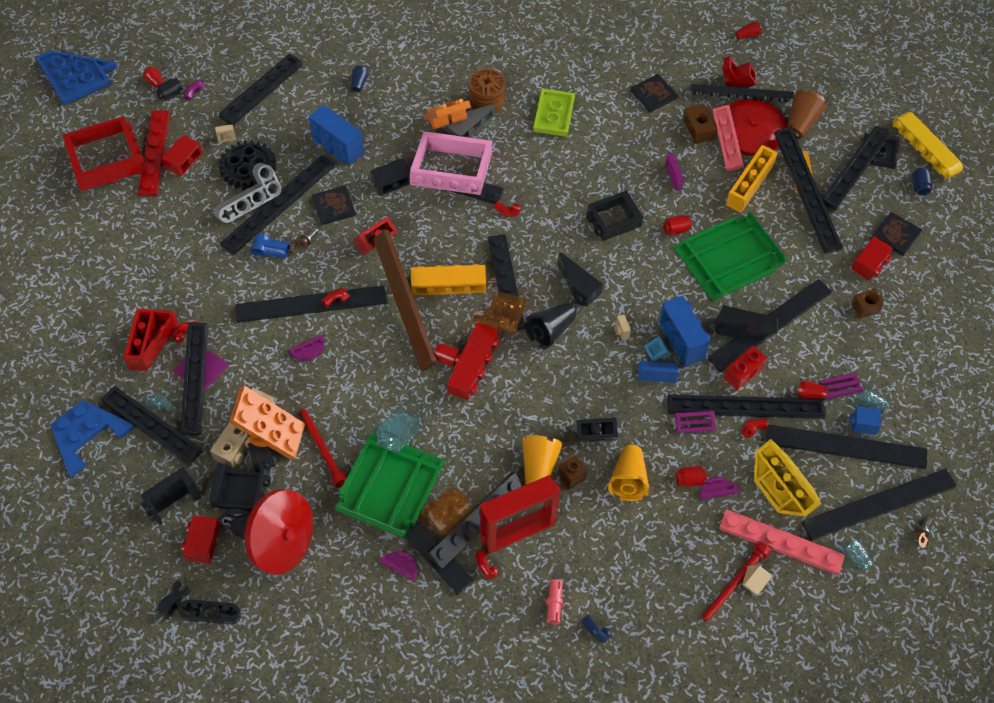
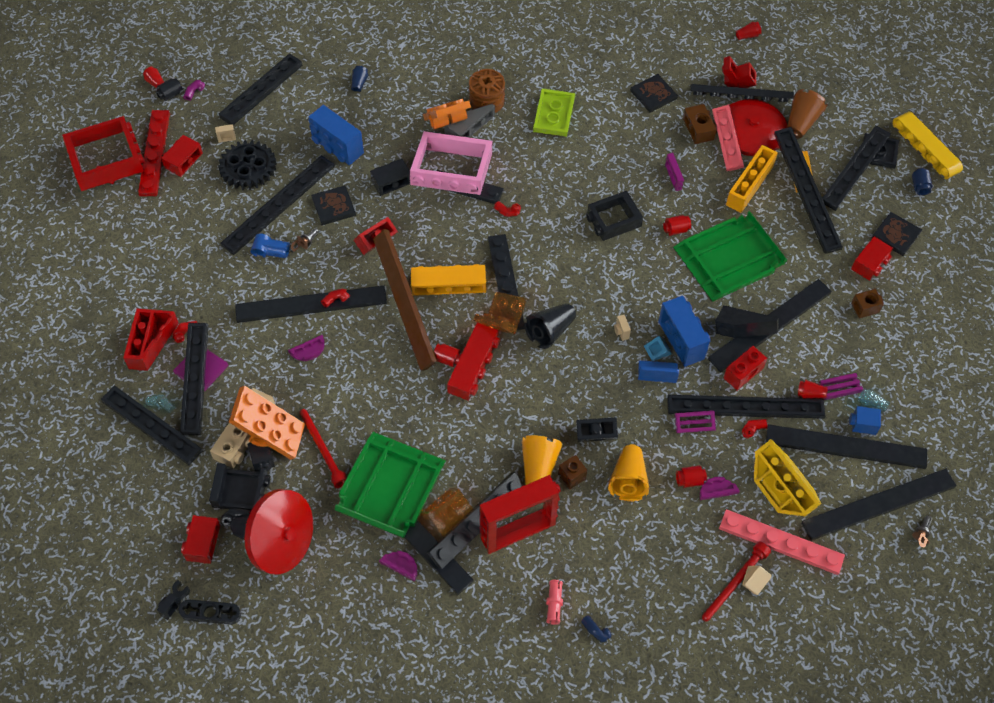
(74, 74): blue wing -> none
(79, 427): blue wing -> none
(168, 492): black panel -> none
(246, 196): light grey beam -> none
(397, 430): clear light blue brick -> none
(483, 565): red arm -> none
(581, 284): black slope -> none
(858, 554): clear light blue cone -> none

